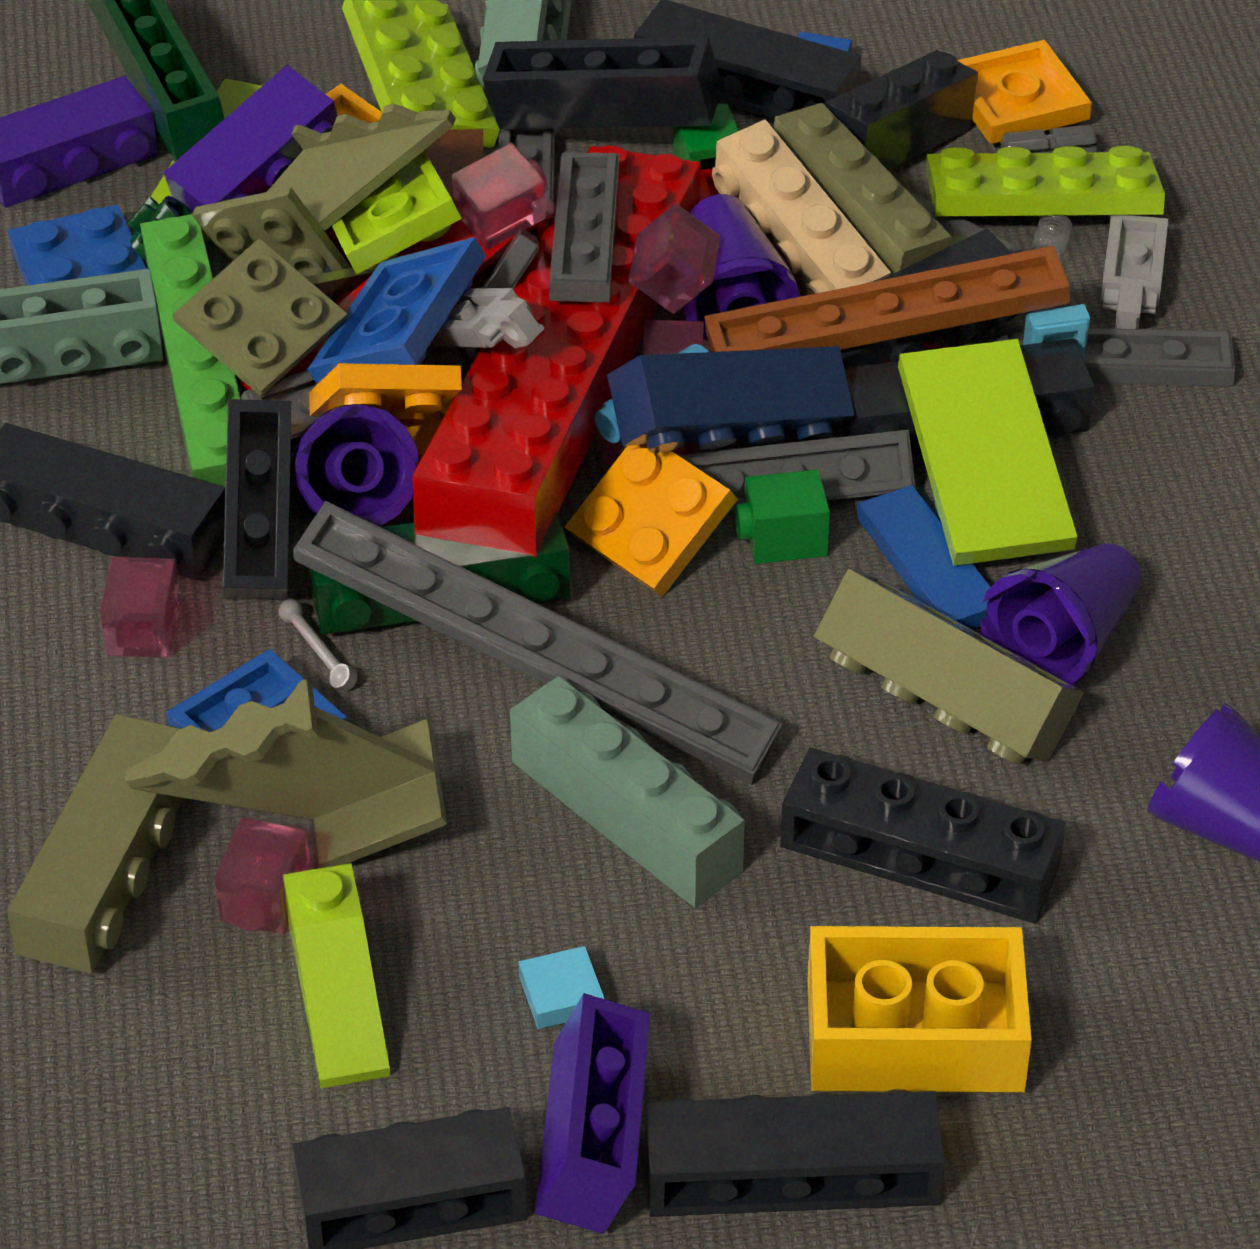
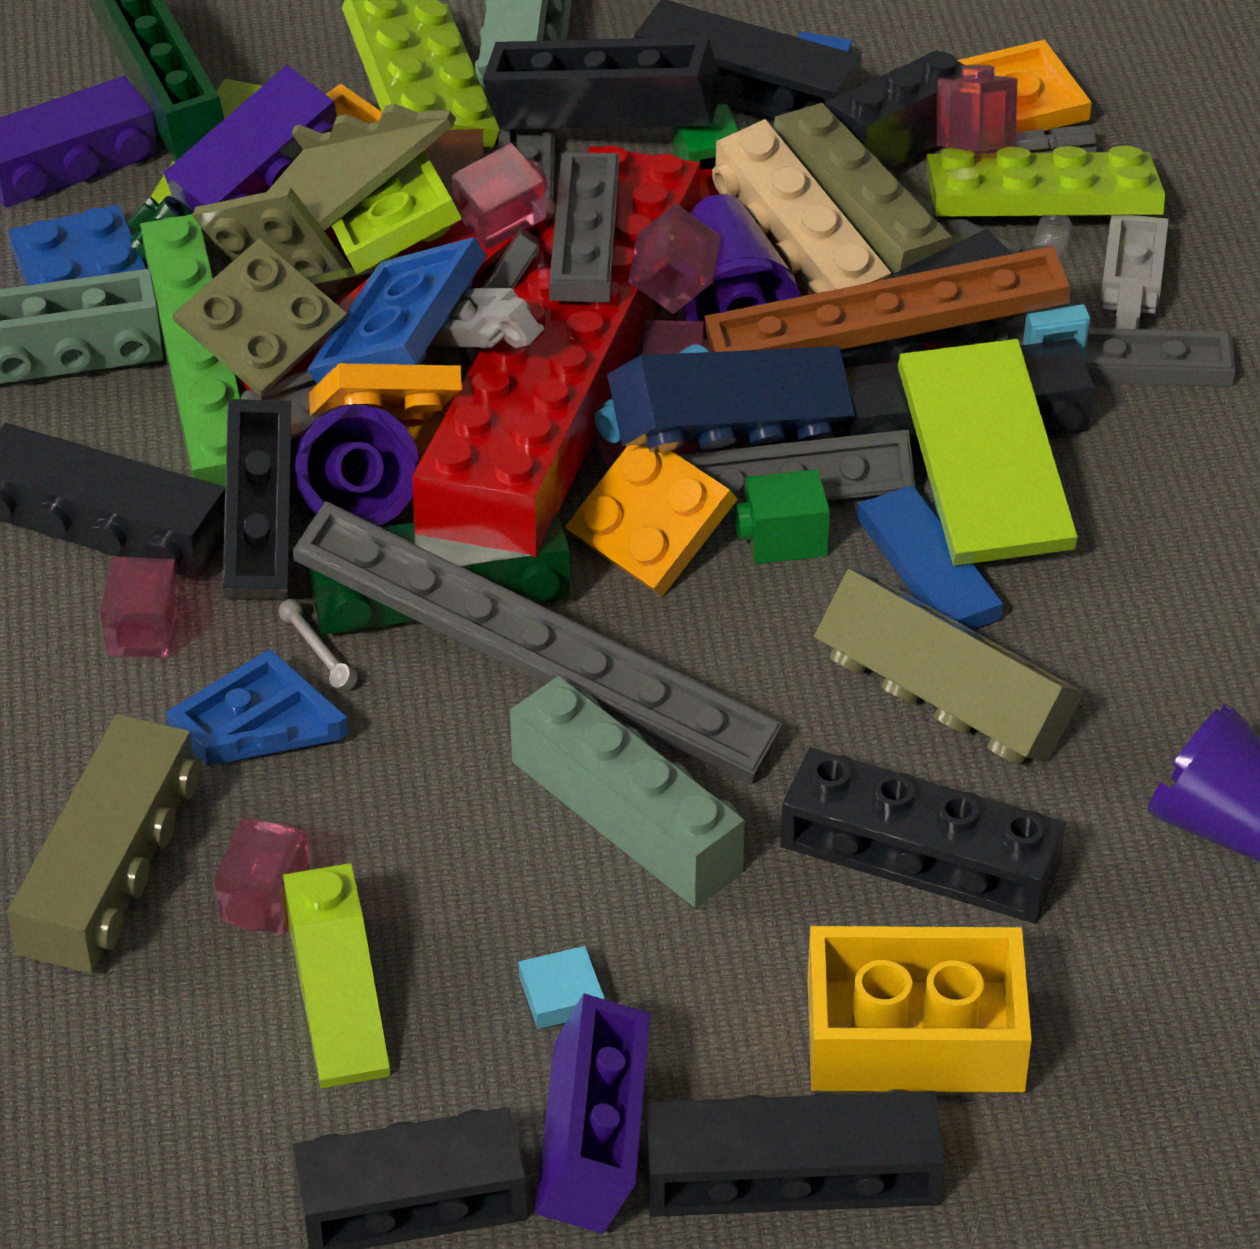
(312, 766): olive piece -> none
(977, 110): none -> clear pink brick
(1063, 608): dark purple cone -> none

